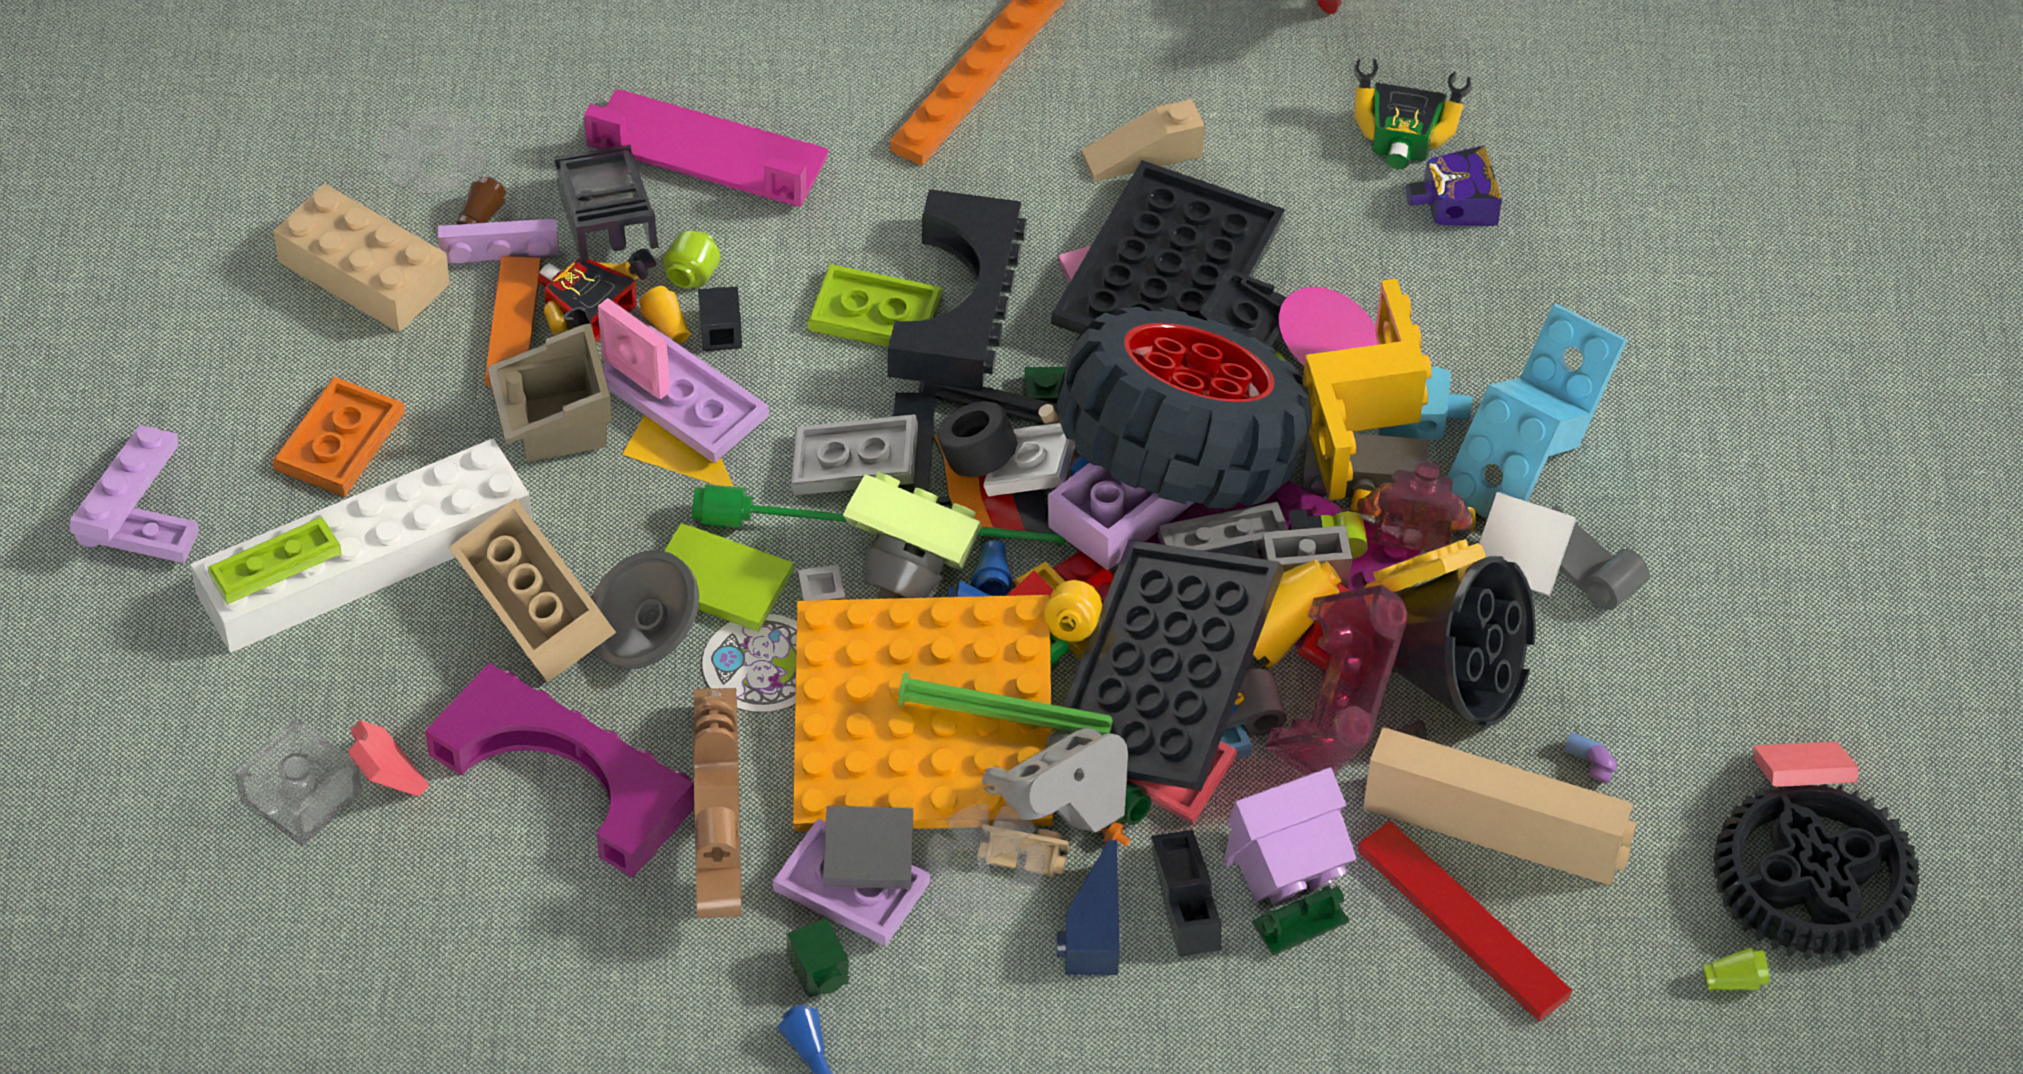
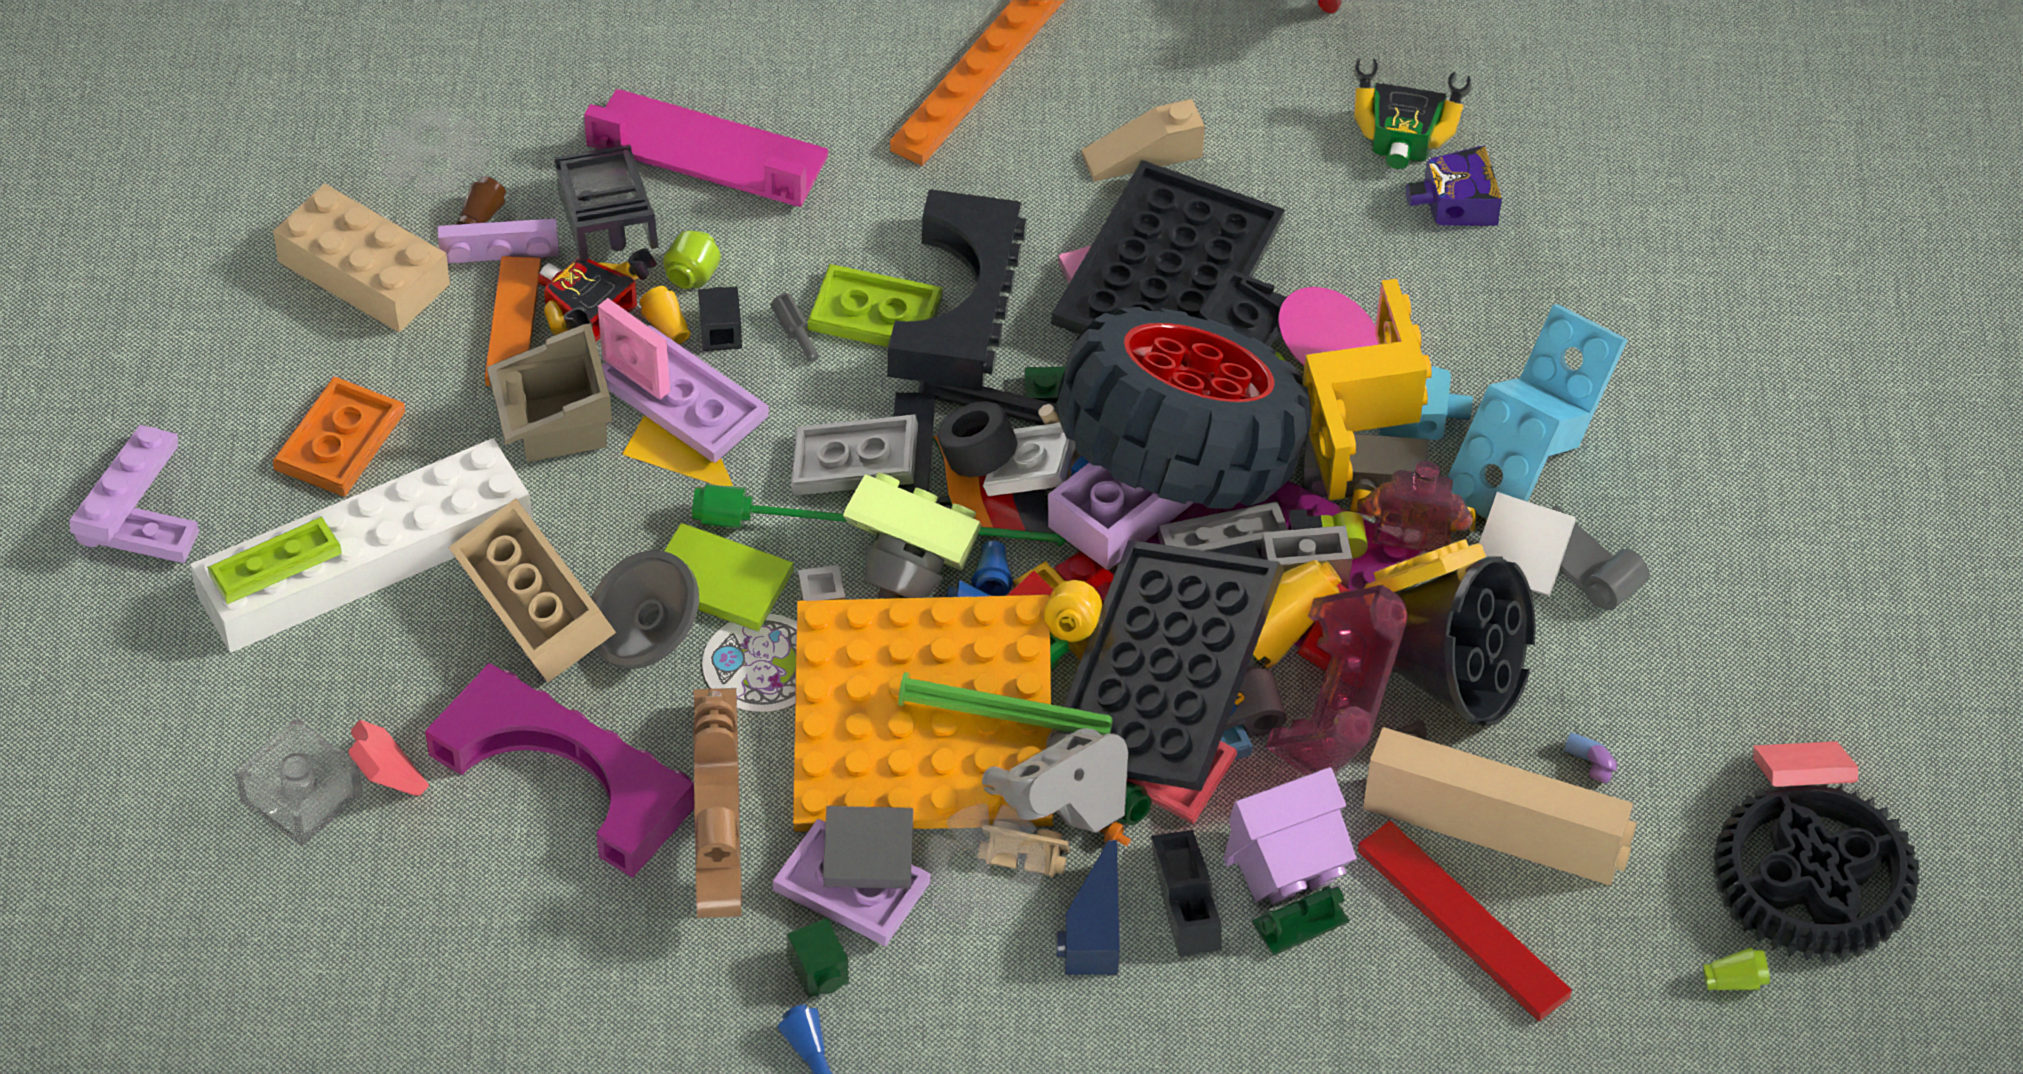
(794, 323): none -> dark grey axle

